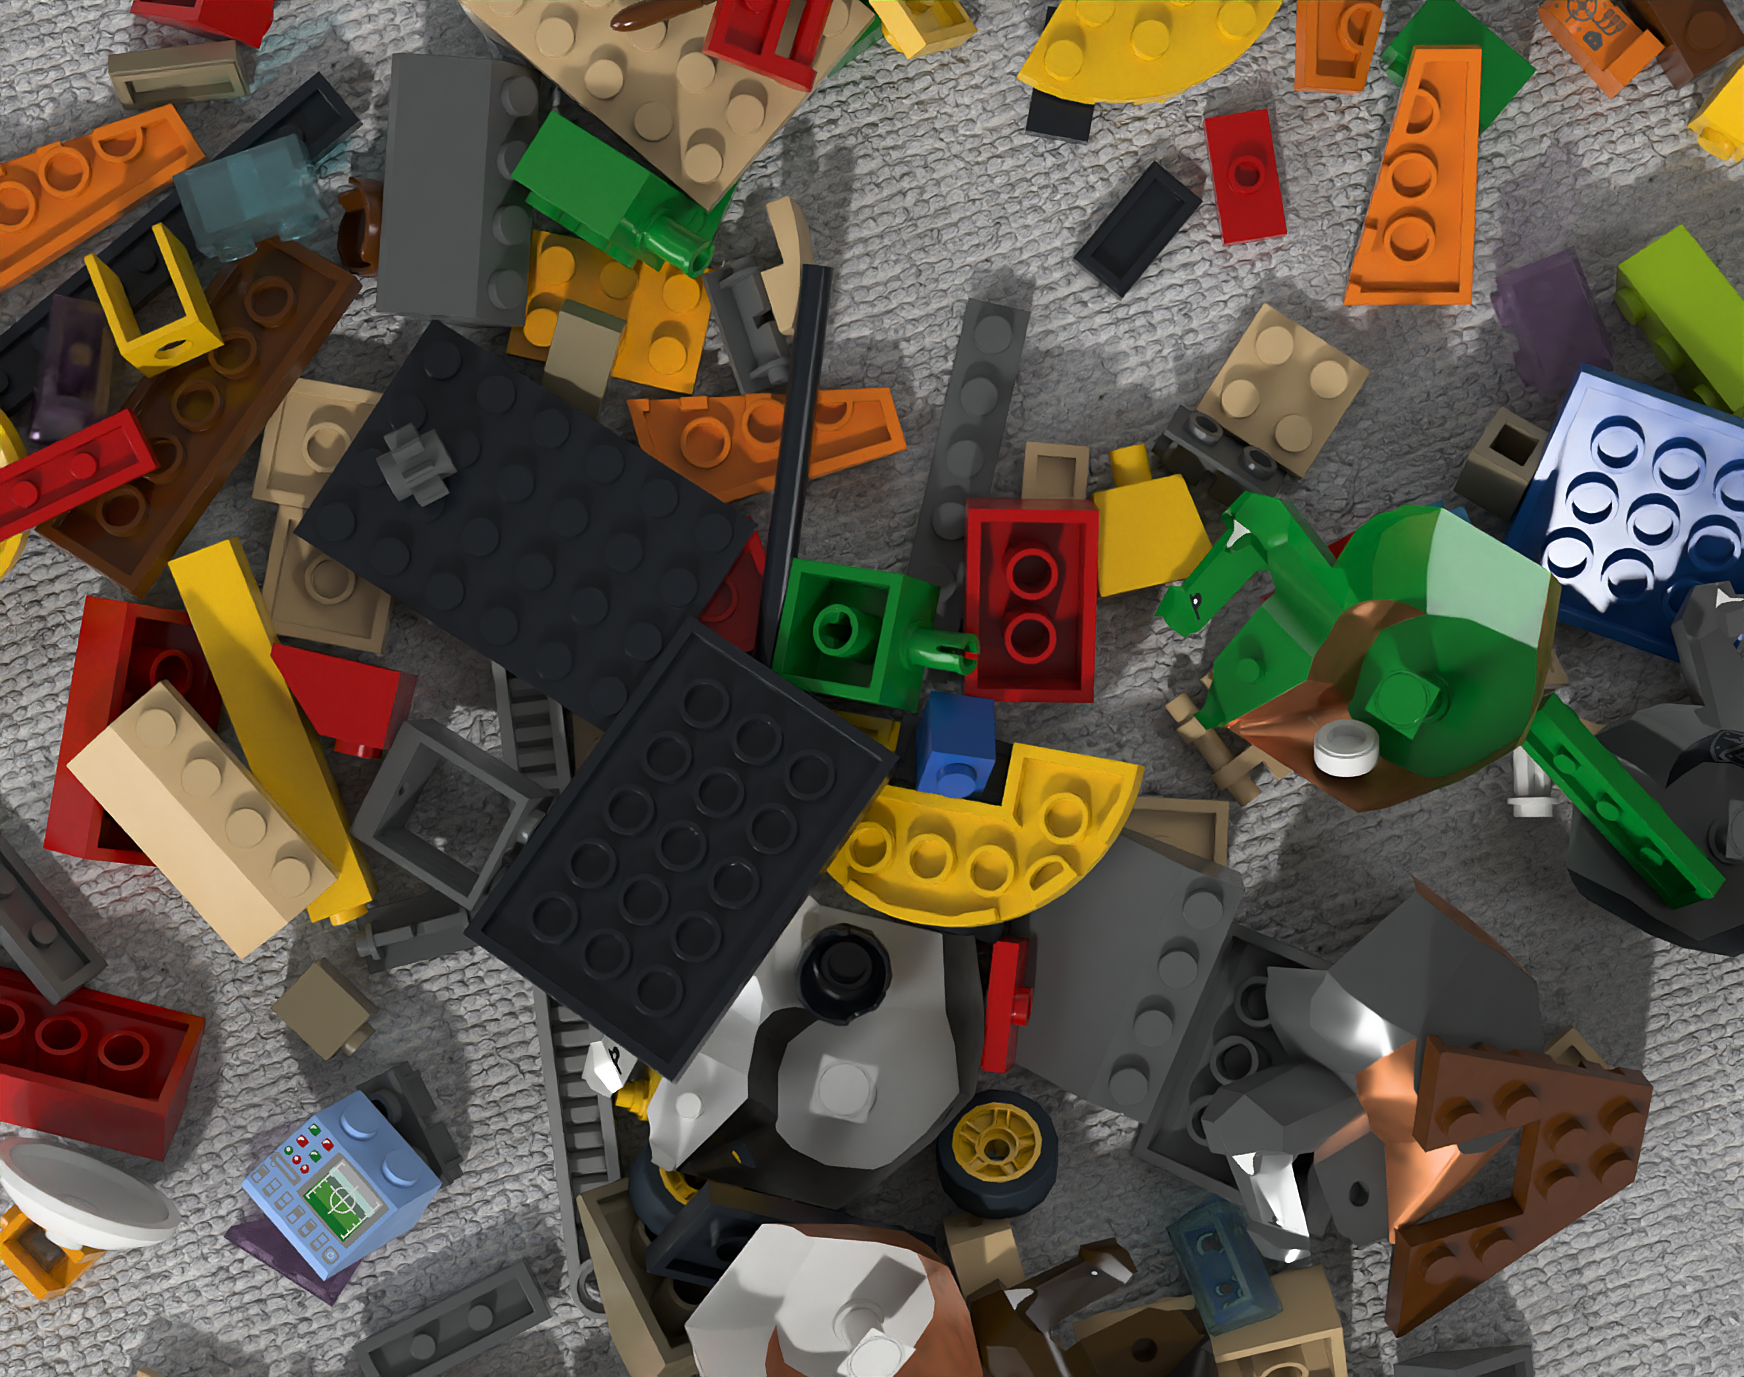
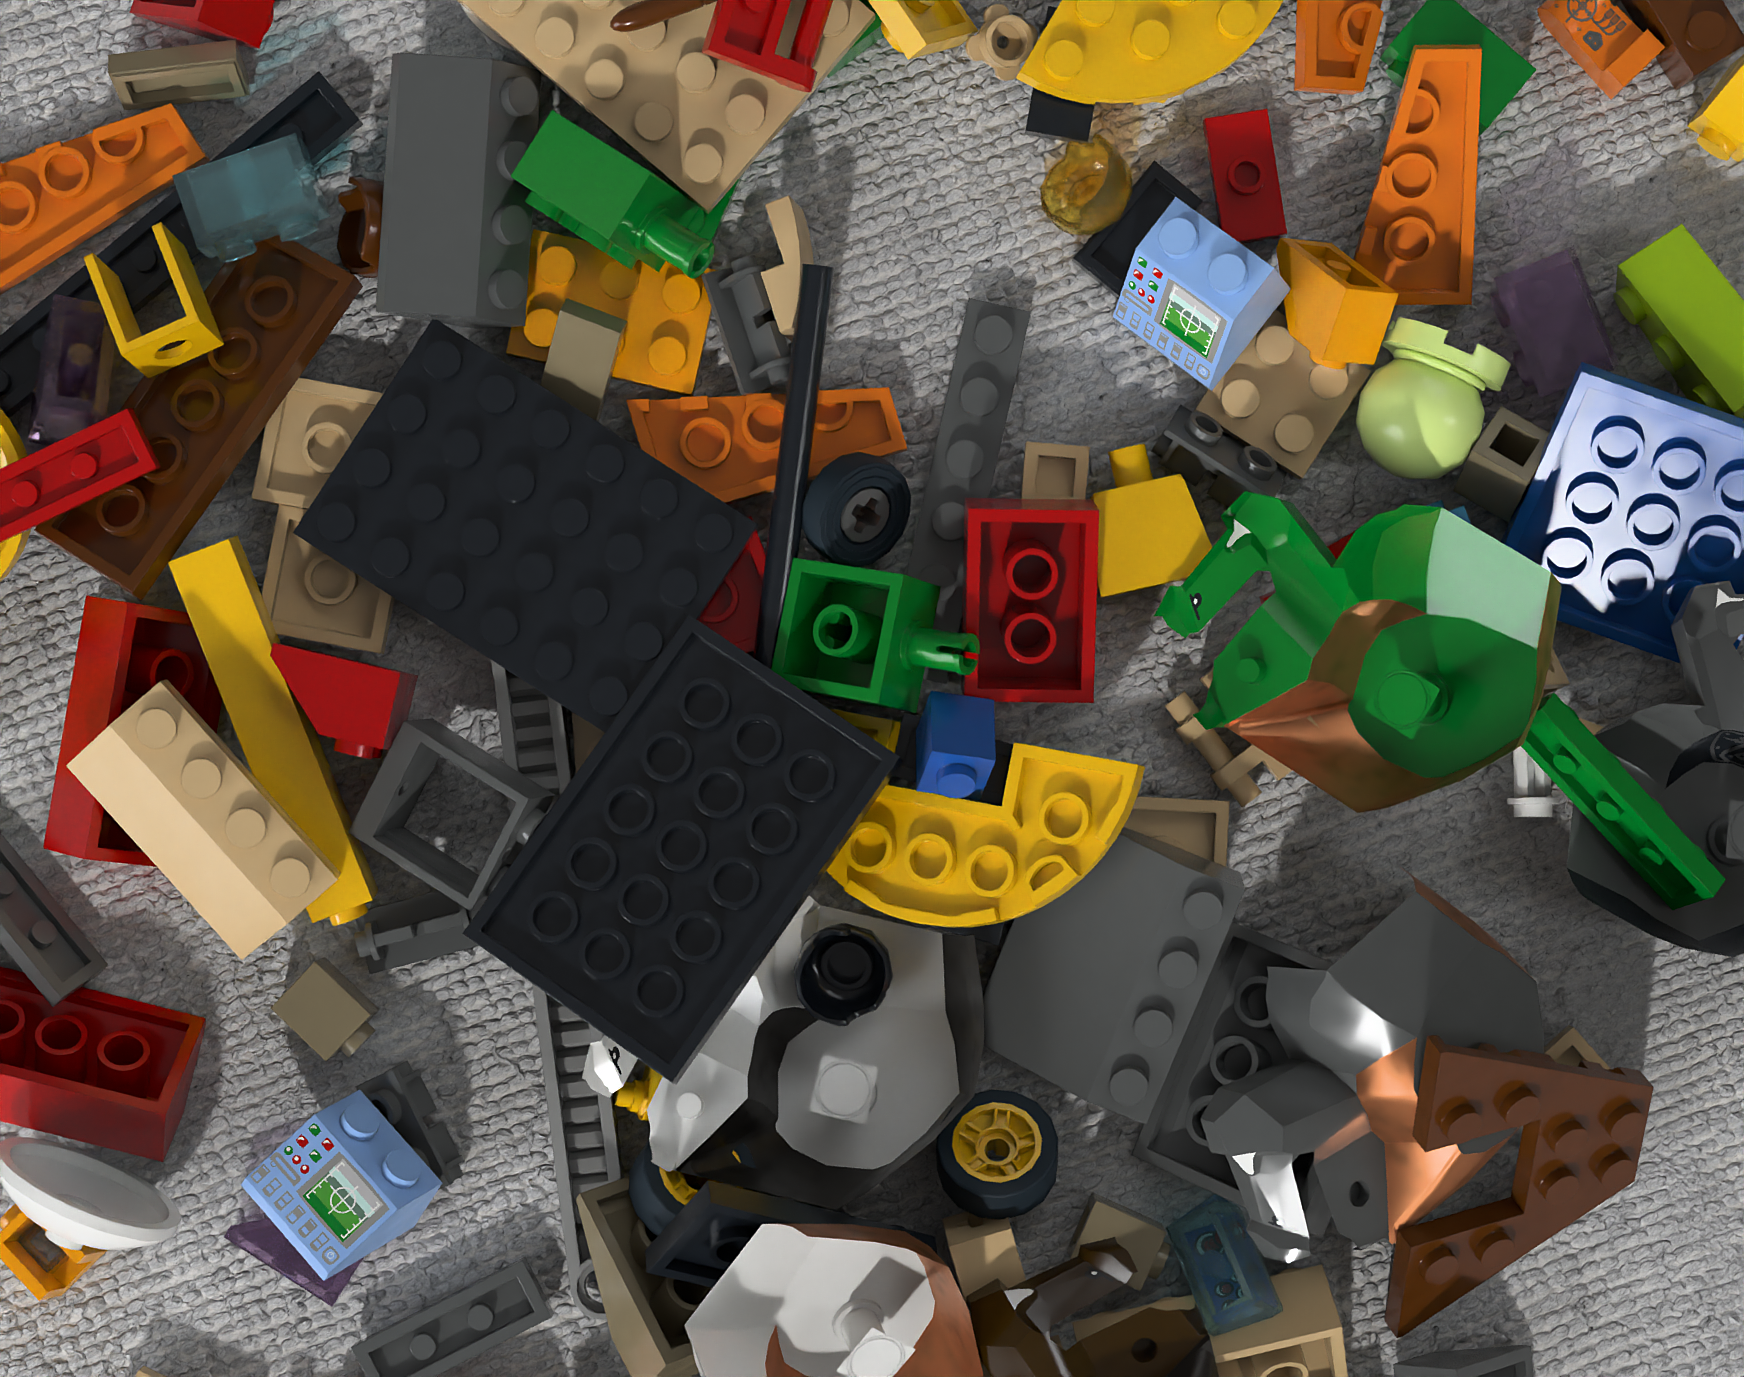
(416, 464): dark grey gear -> none
(835, 493): none -> black bush
(1007, 1004): red plate -> none
(1019, 37): none -> tan plate
(1087, 187): none -> clear yellow hair
(1132, 1231): none -> dark tan brick
(1197, 293): none -> light blue slope
(1333, 303): none -> light orange slope
(1346, 748): white tile -> none
(1426, 404): none -> yellowish green tile

